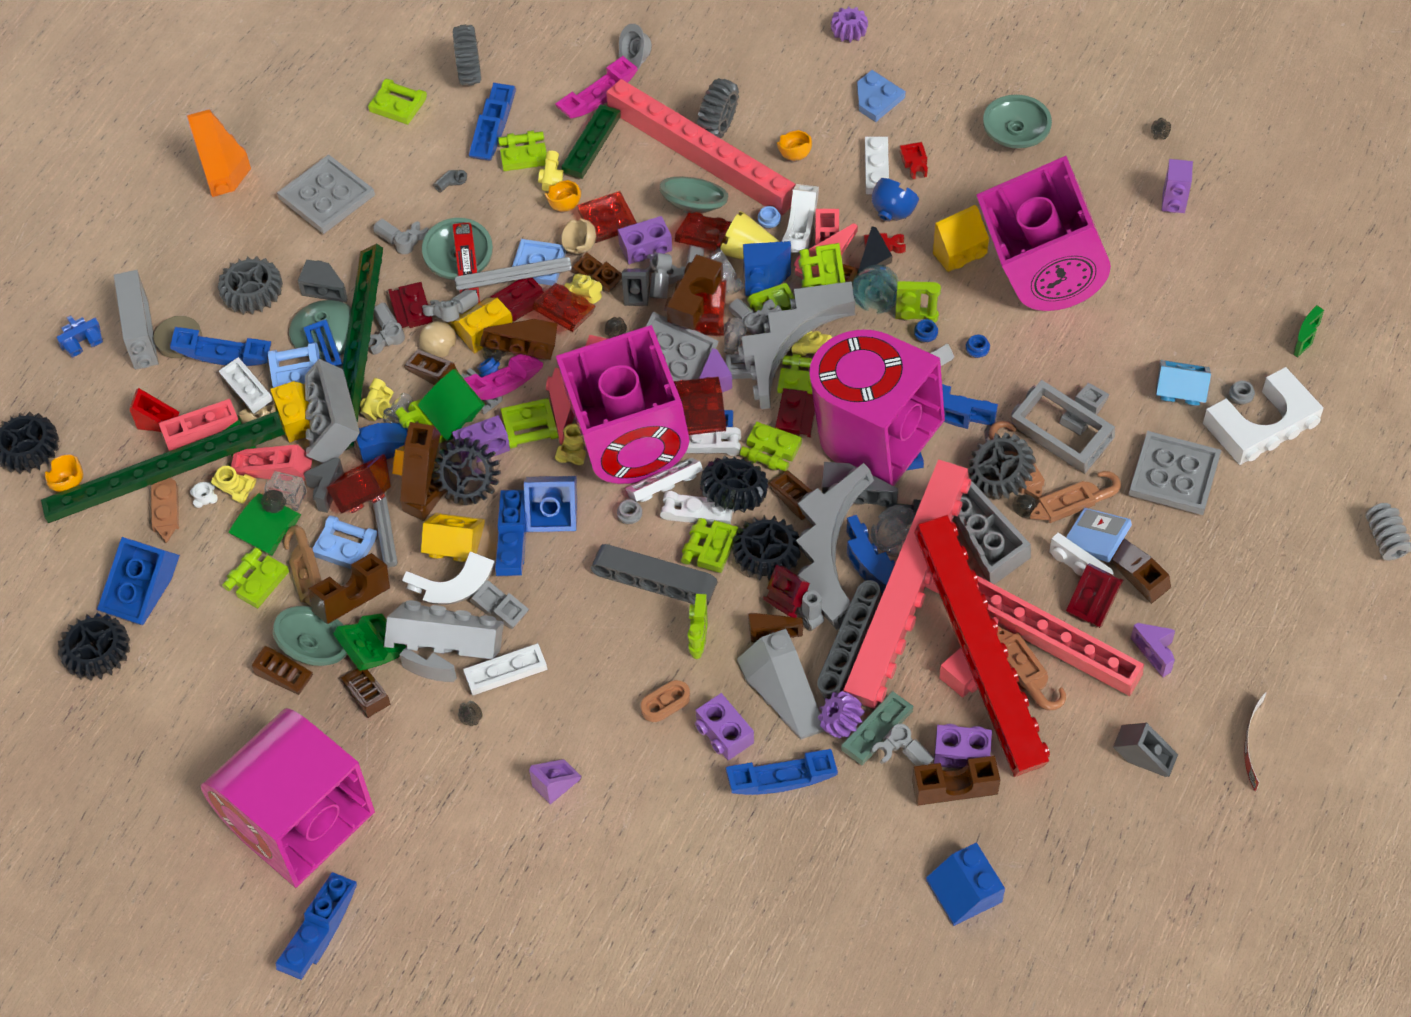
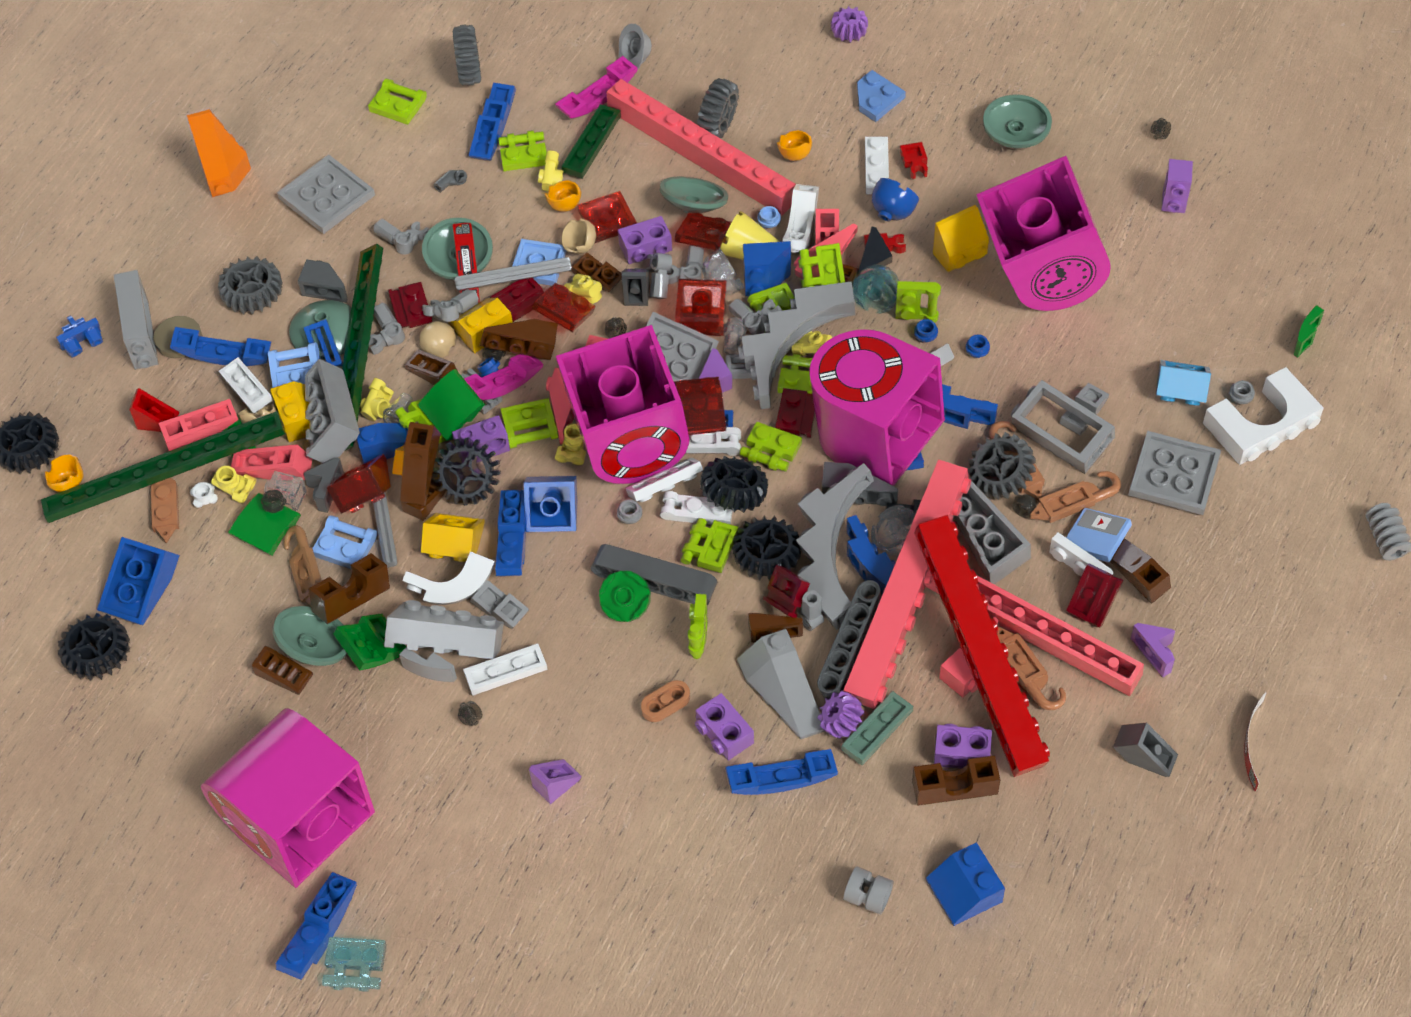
(261, 582): lime plate -> none
(354, 954): none -> clear light blue plate
(373, 705): reddish brown slope -> none
(624, 596): none -> green tile
(699, 276): reddish brown arch -> none
(790, 499): reddish brown slope -> none
(878, 892): none -> light grey wheel
(899, 737): light grey bar -> none

